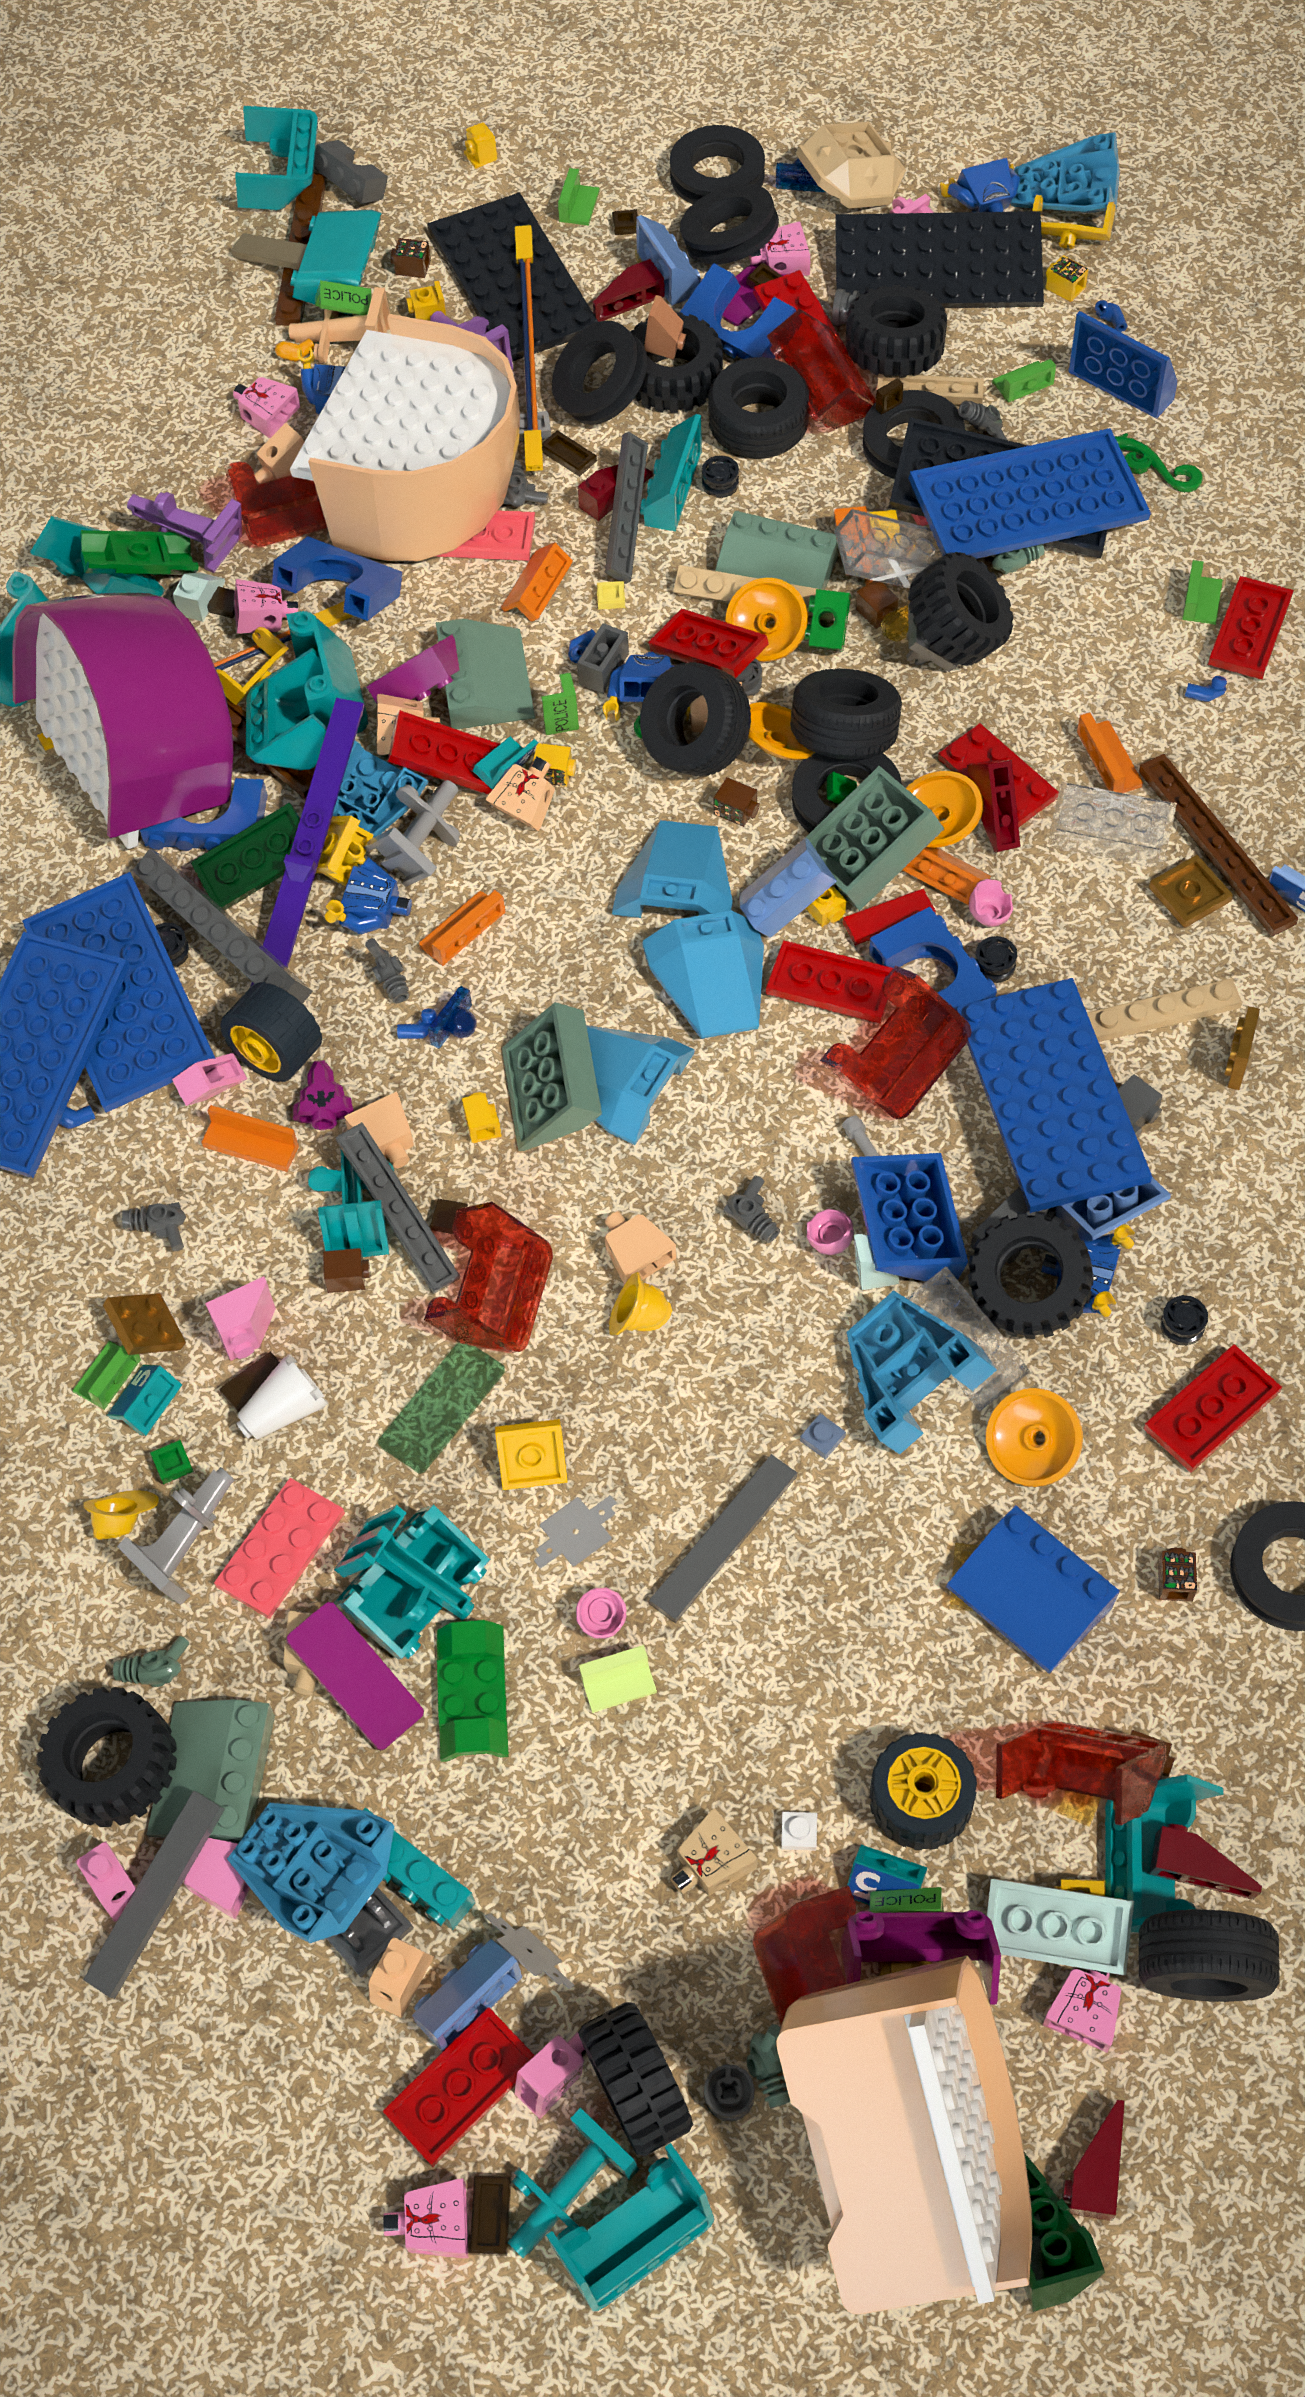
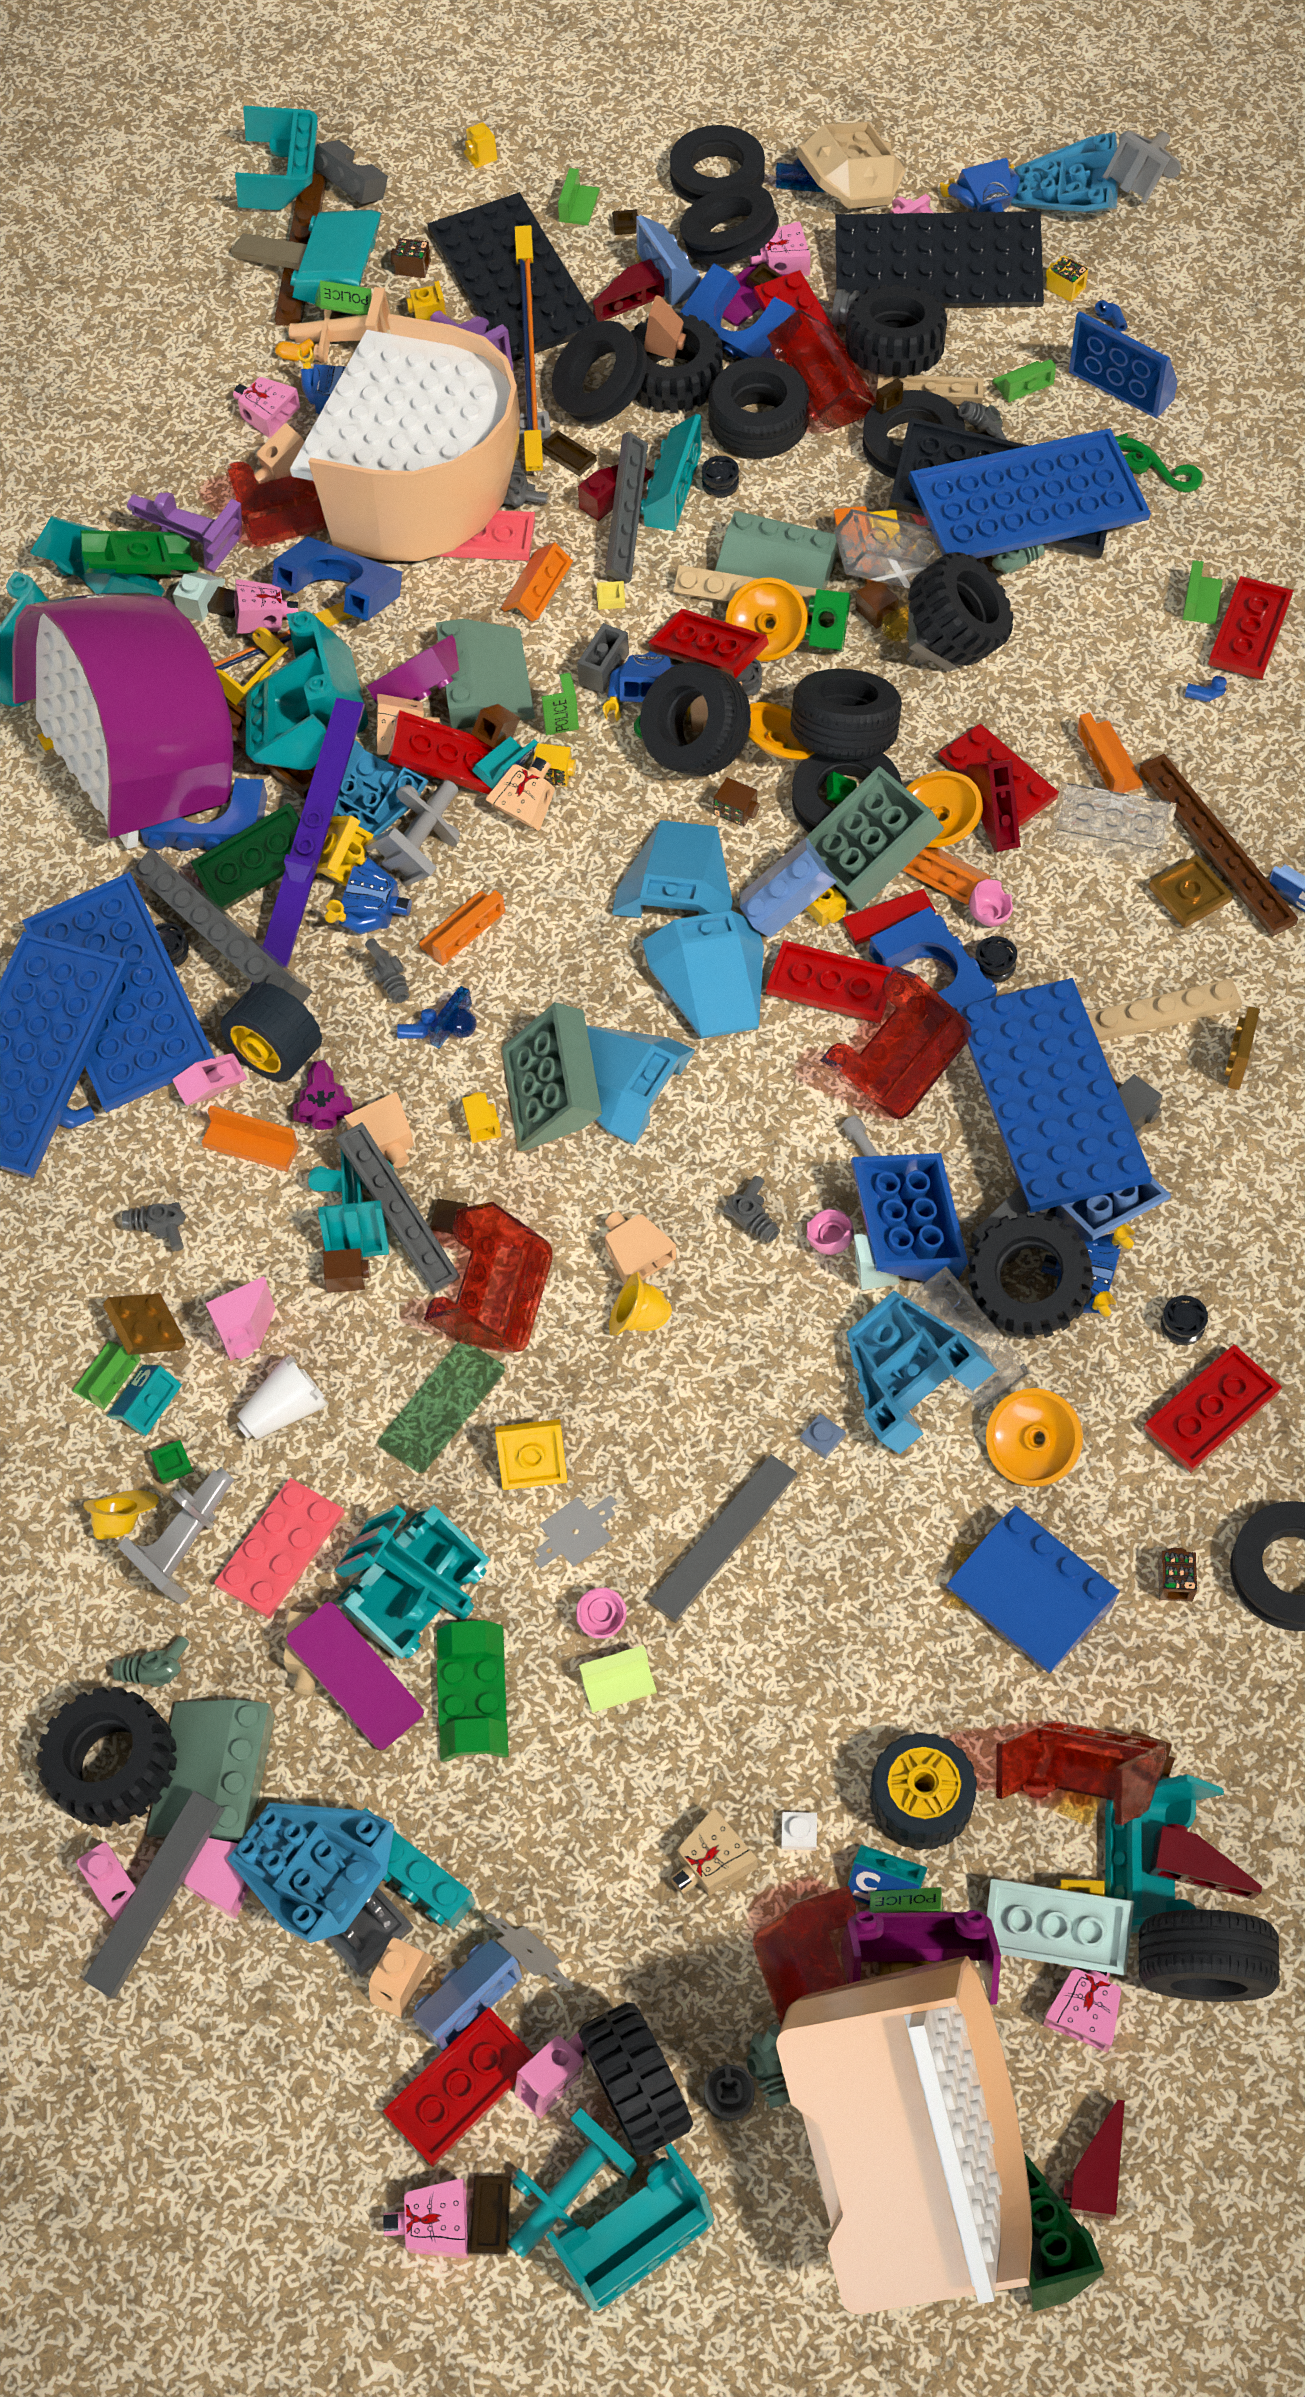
(244, 1385): dark brown tile -> none
(495, 725): none -> reddish brown brick
(579, 644): blue arm -> none
(1071, 232): yellow piece -> none
(1142, 162): none -> light grey piece

